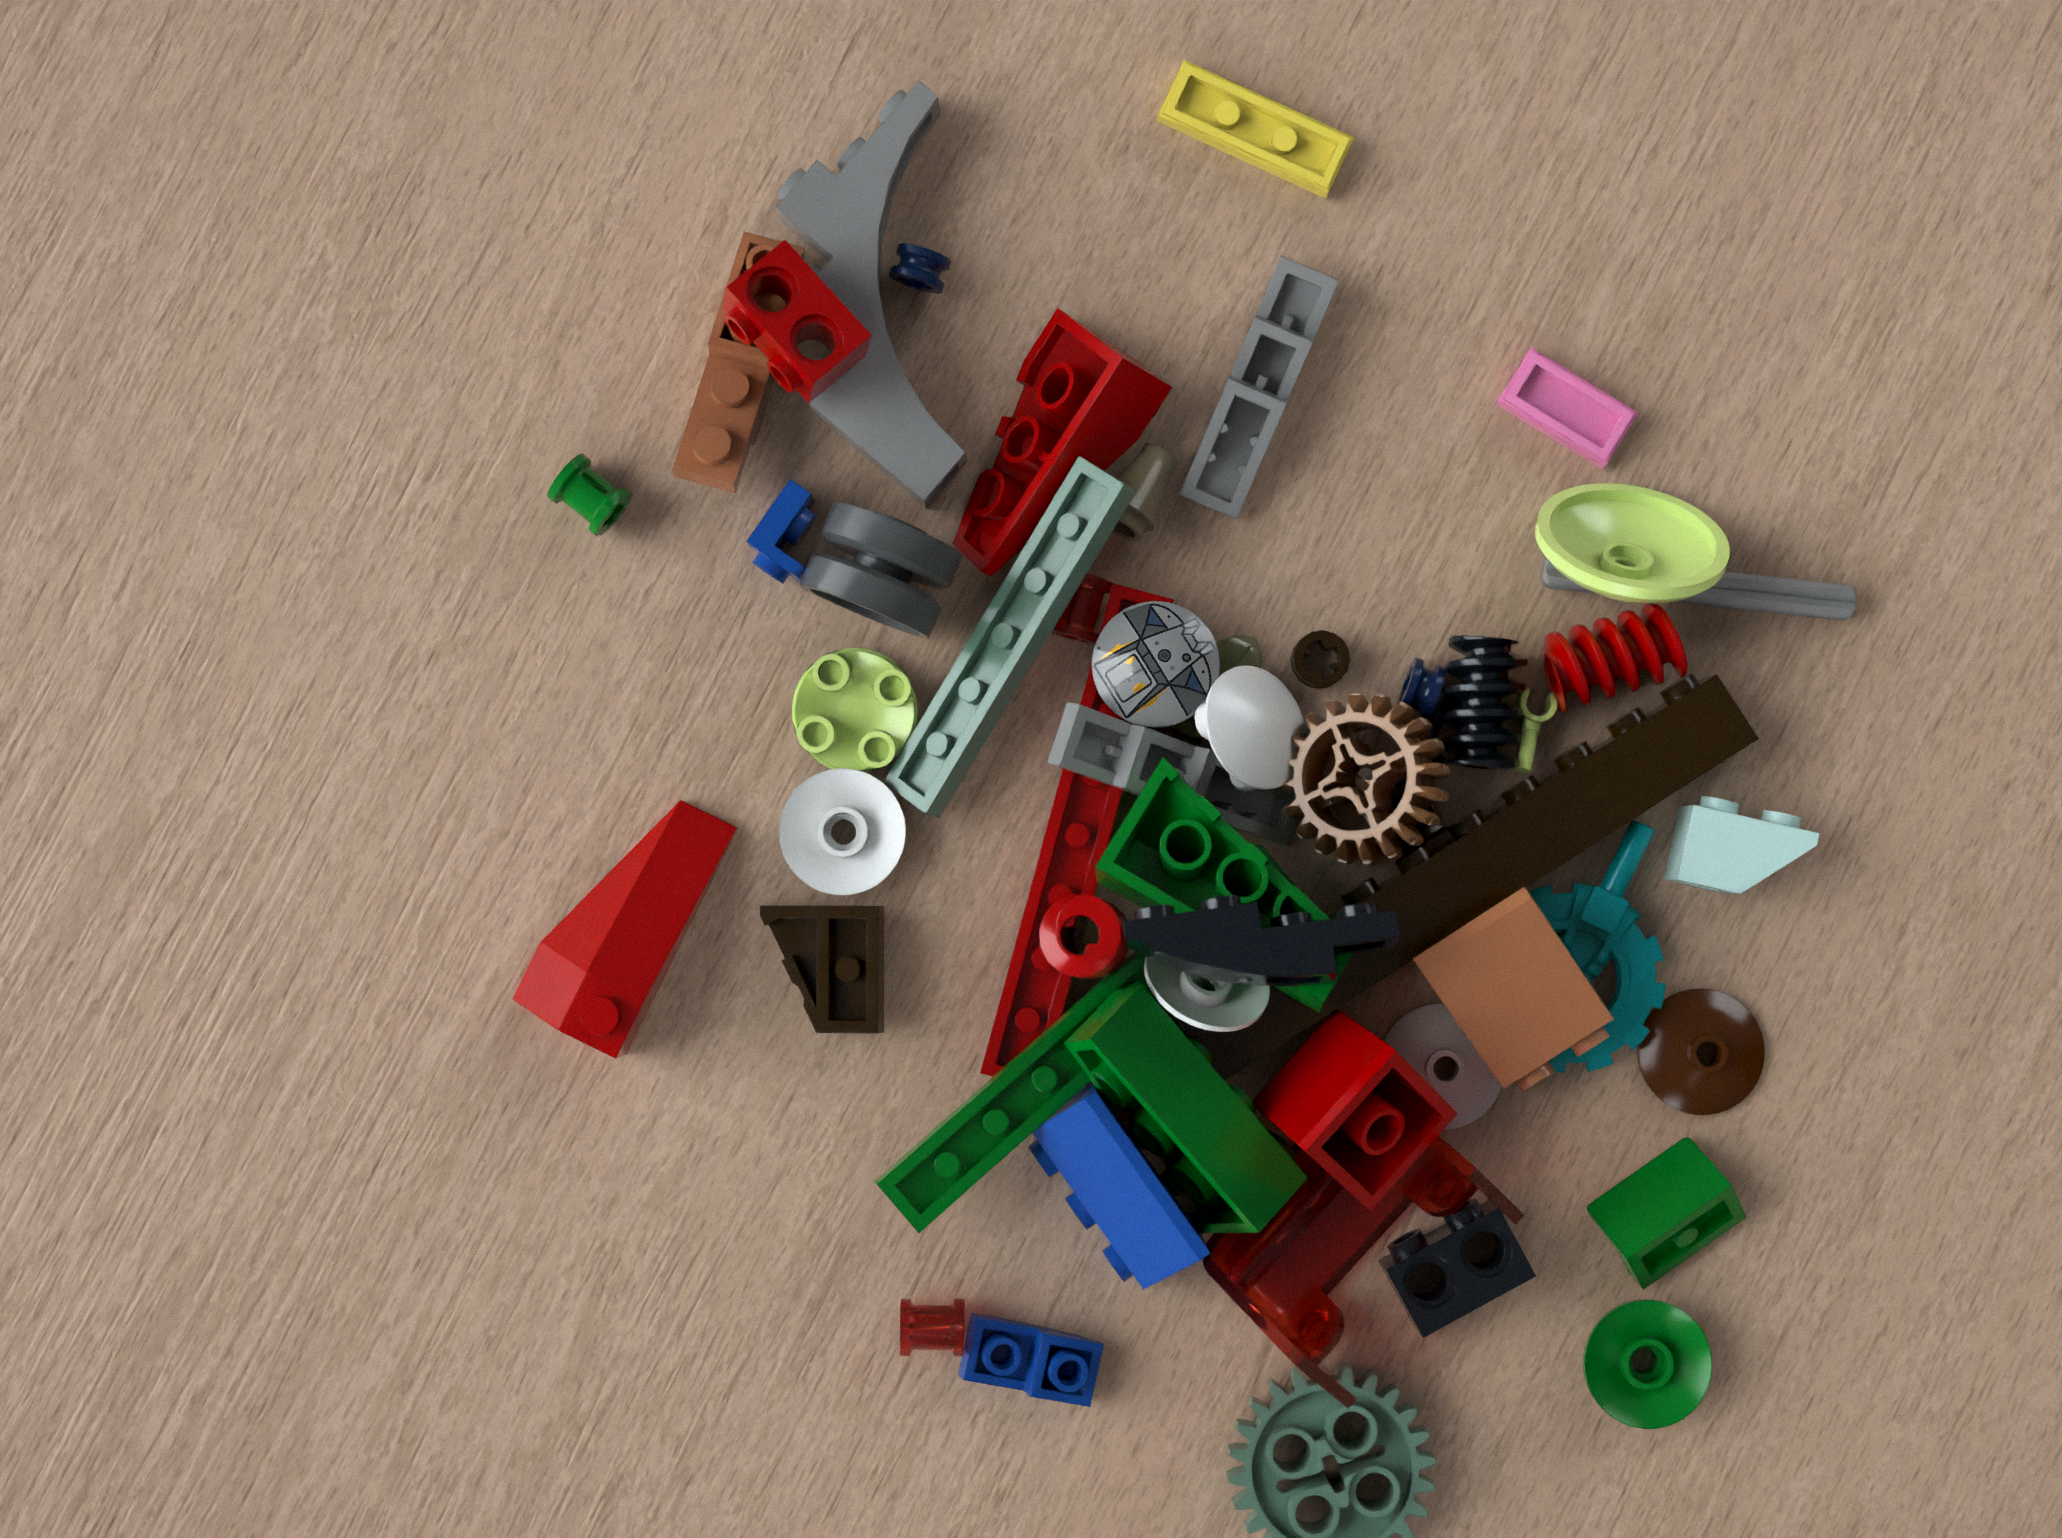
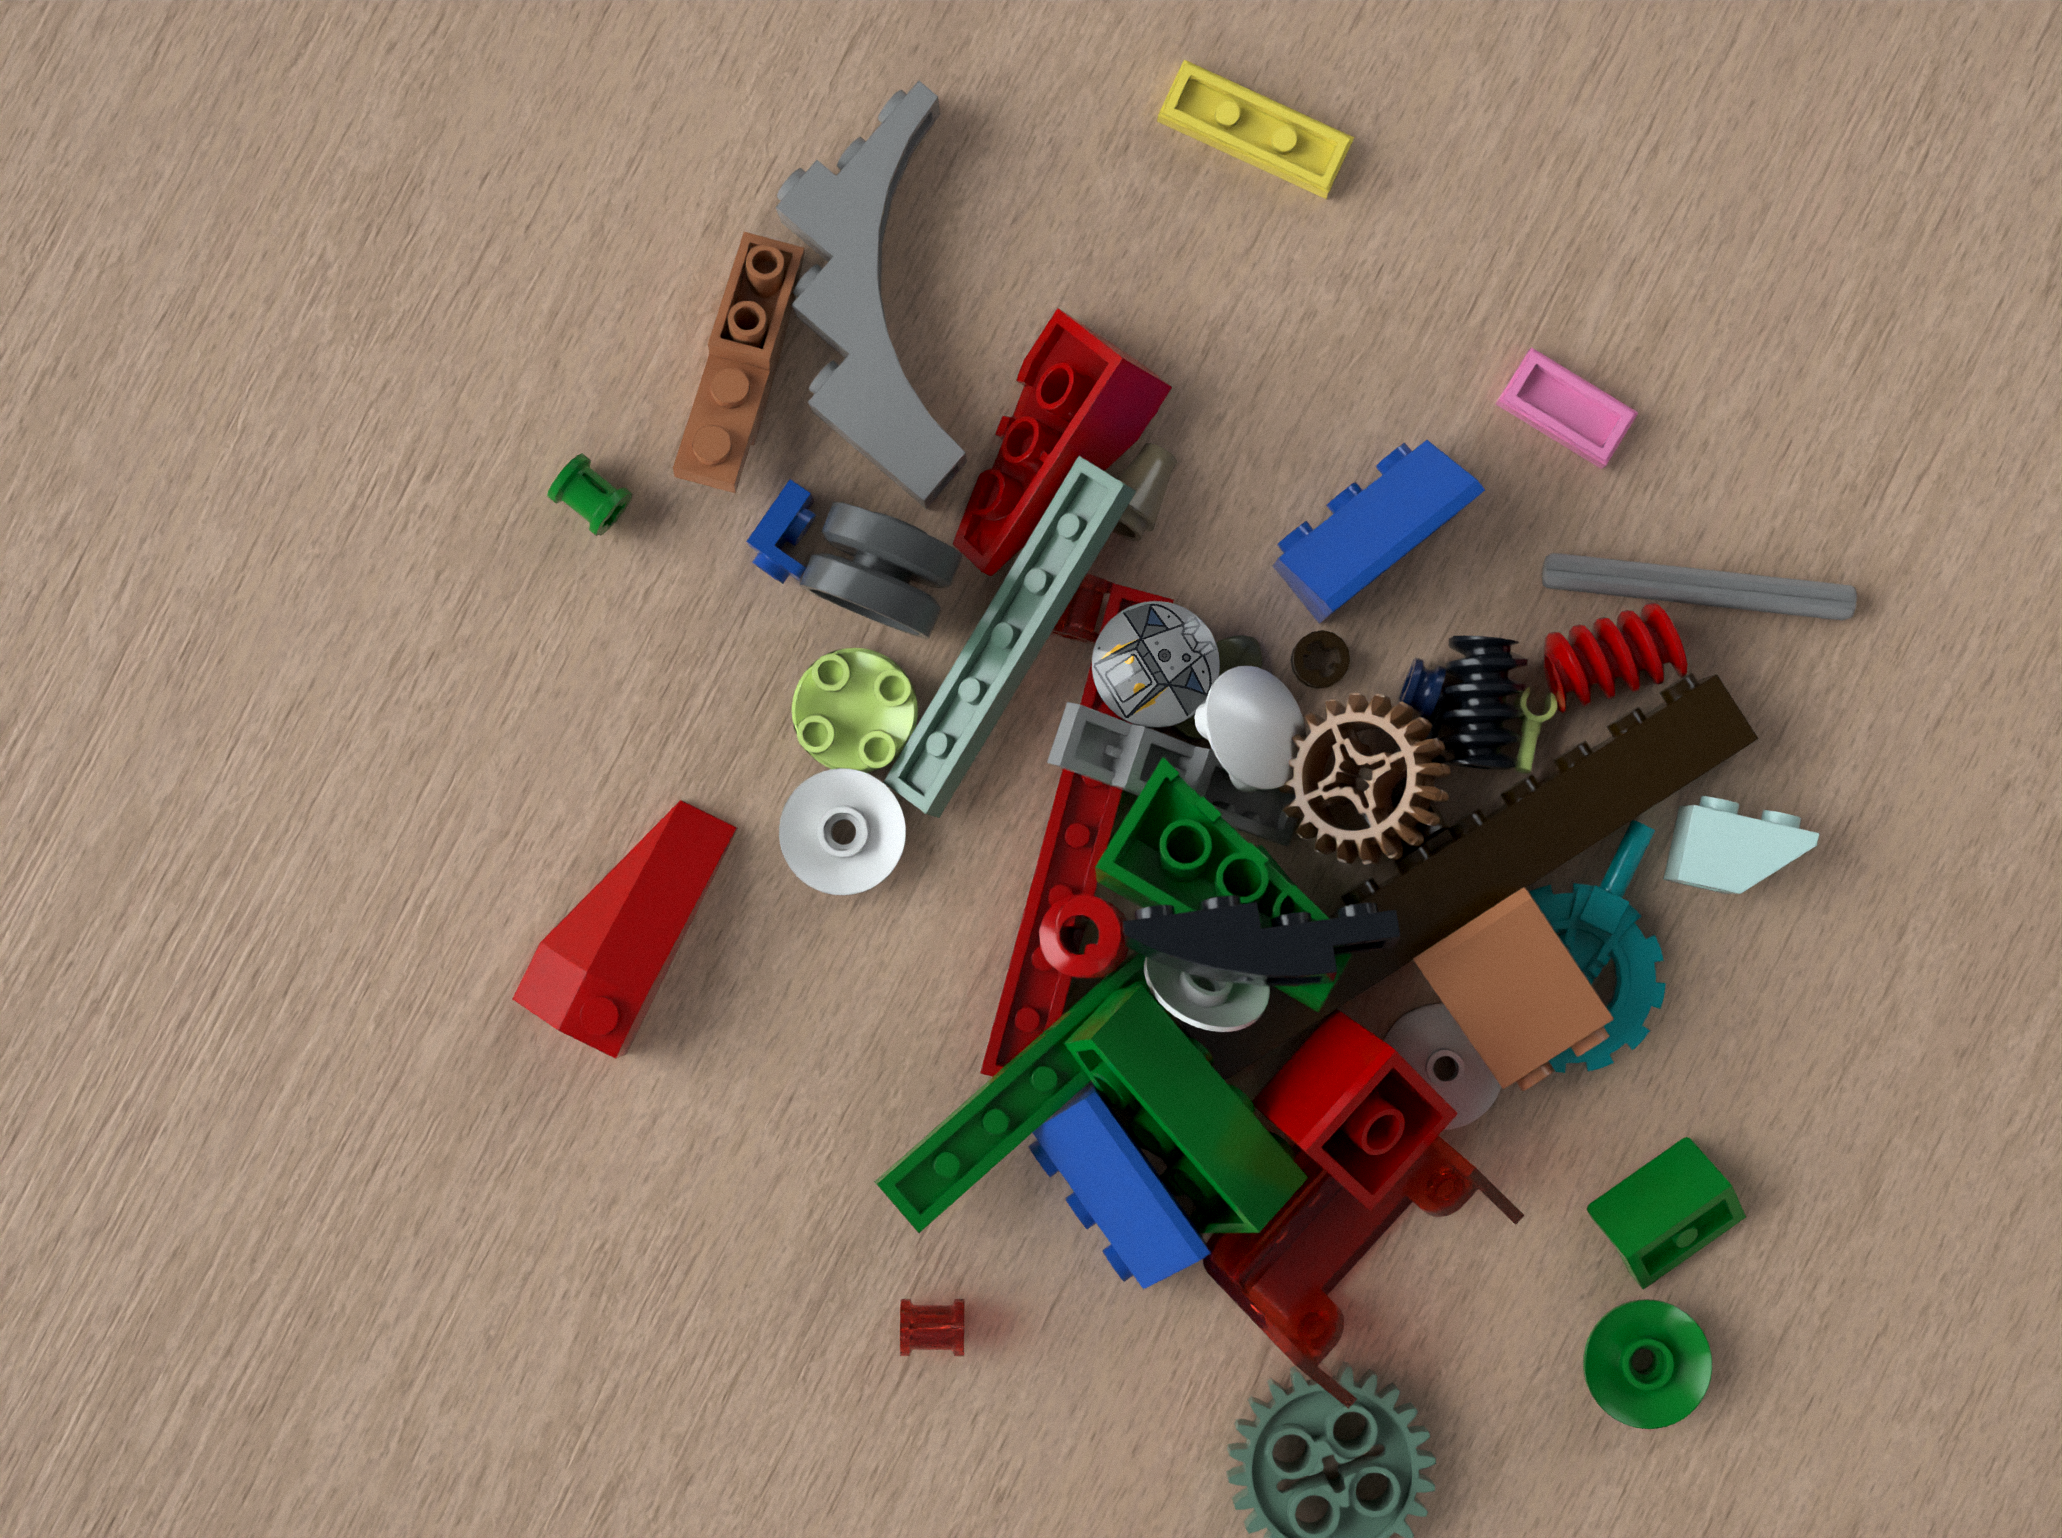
(810, 314): red brick -> none
(835, 962): dark brown wing -> none
(920, 268): dark blue bush -> none
(1030, 1359): blue slope -> none
(1259, 387): light grey slope -> none
(1374, 527): none -> blue slope
(1462, 1283): black brick -> none
(1631, 542): yellowish green dish -> none
(1670, 1051): reddish brown dish -> none

